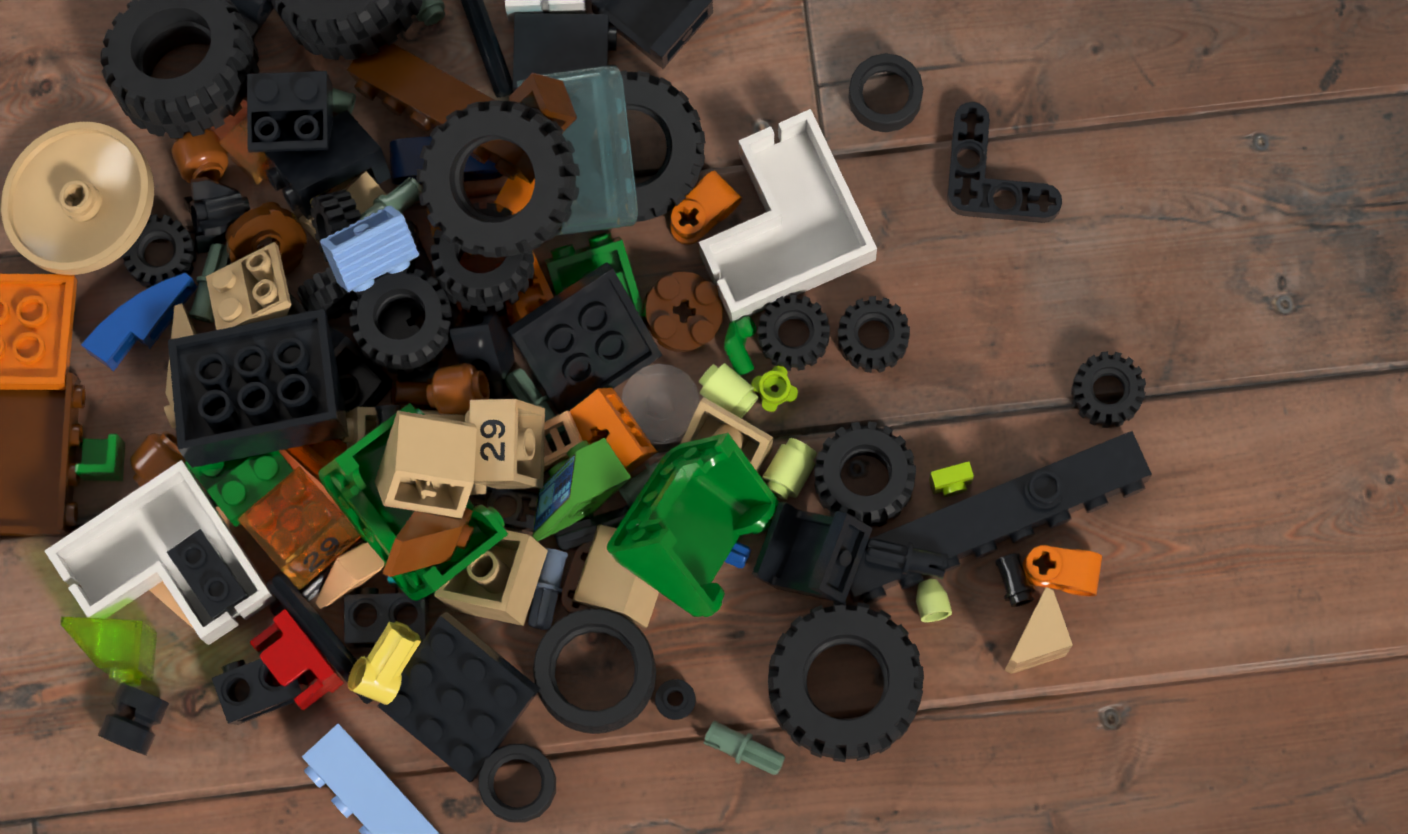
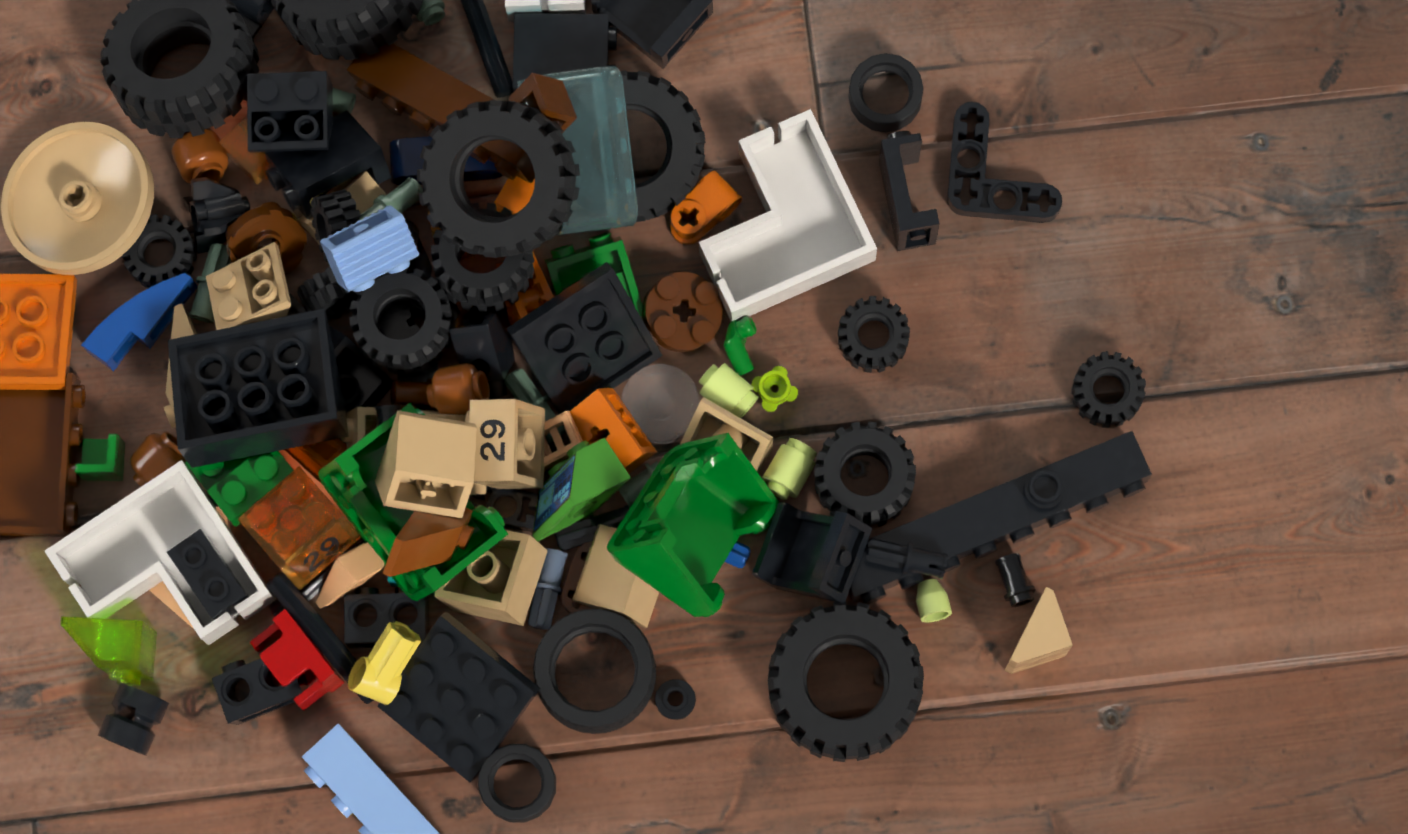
(743, 748): sand green axle -> none
(793, 309): black tyre -> none
(909, 228): none -> black panel
(951, 479): lime plate -> none
(1071, 570): orange piece -> none

